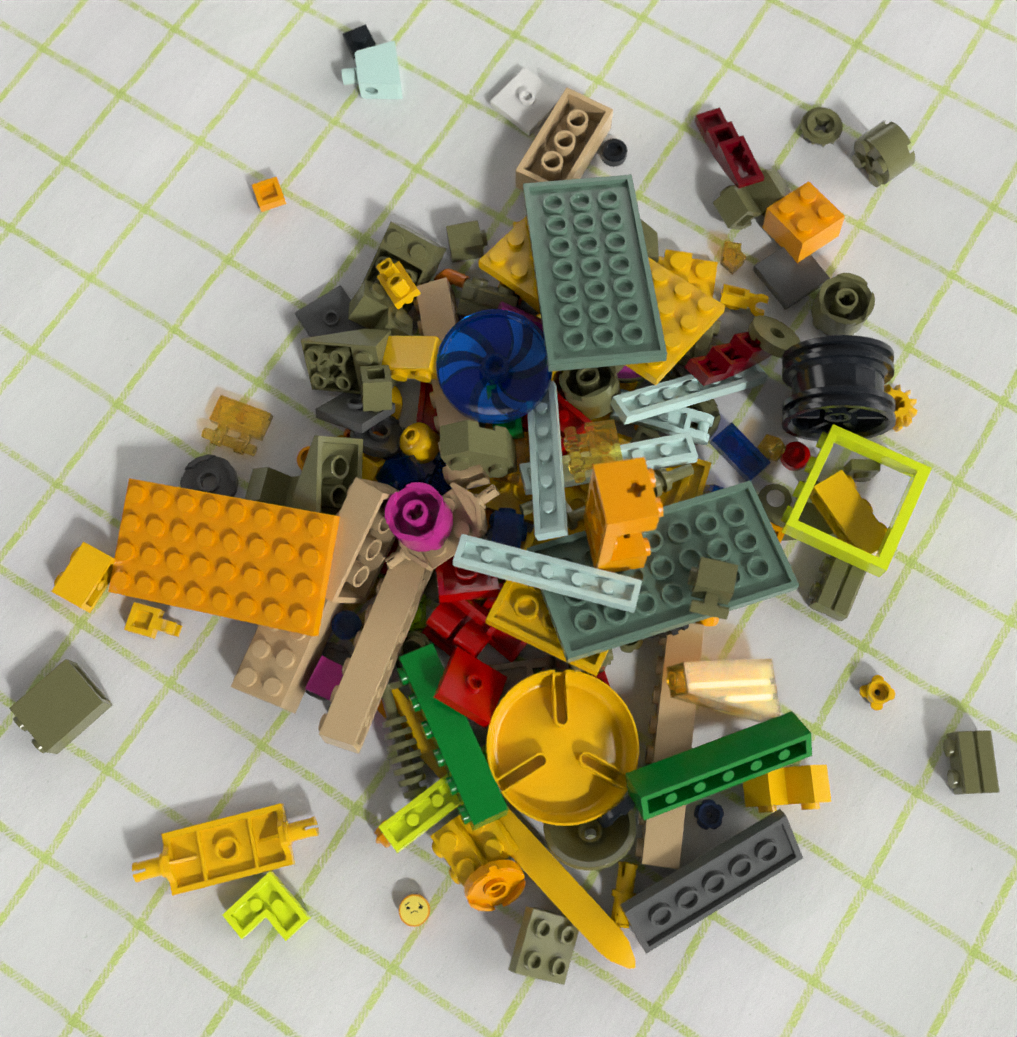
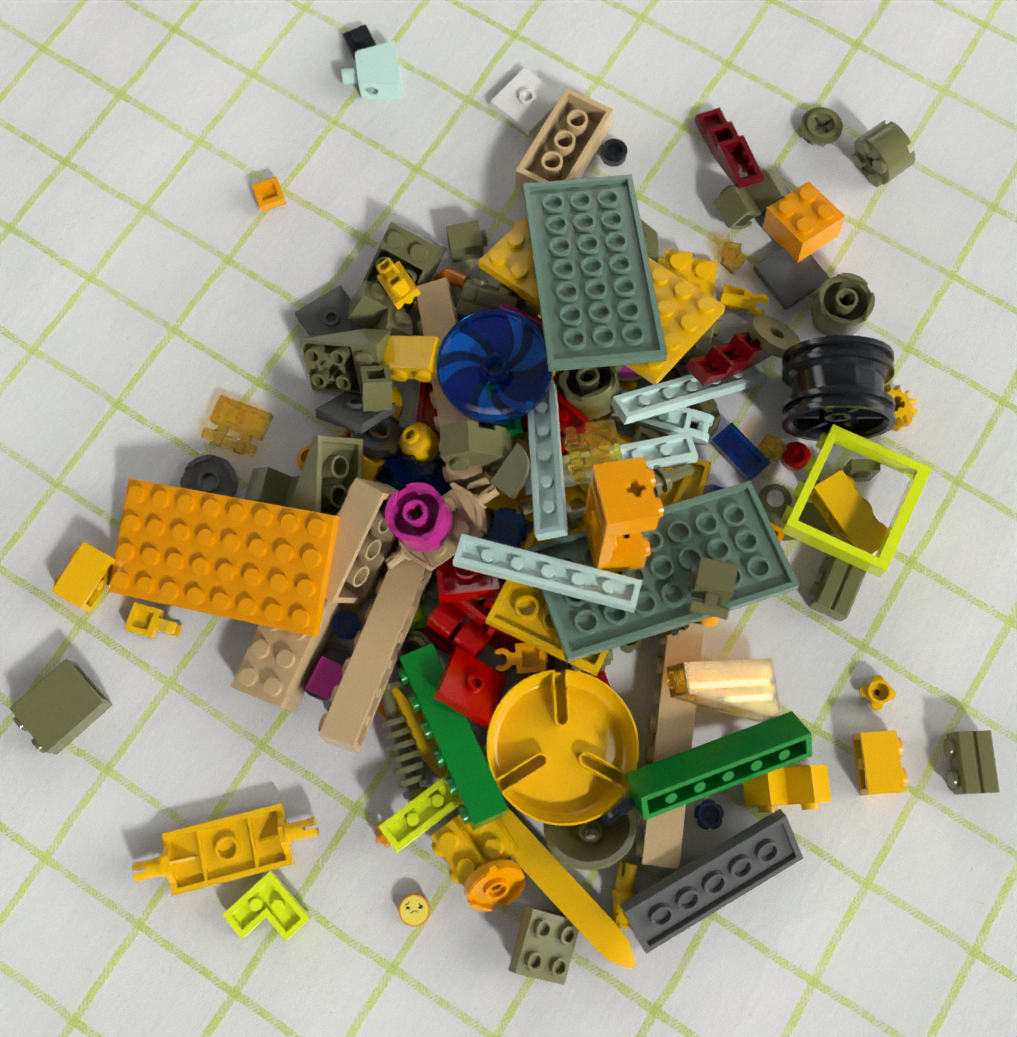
(513, 472): none -> olive brick
(526, 658): none -> light orange plate
(879, 762): none -> yellow brick

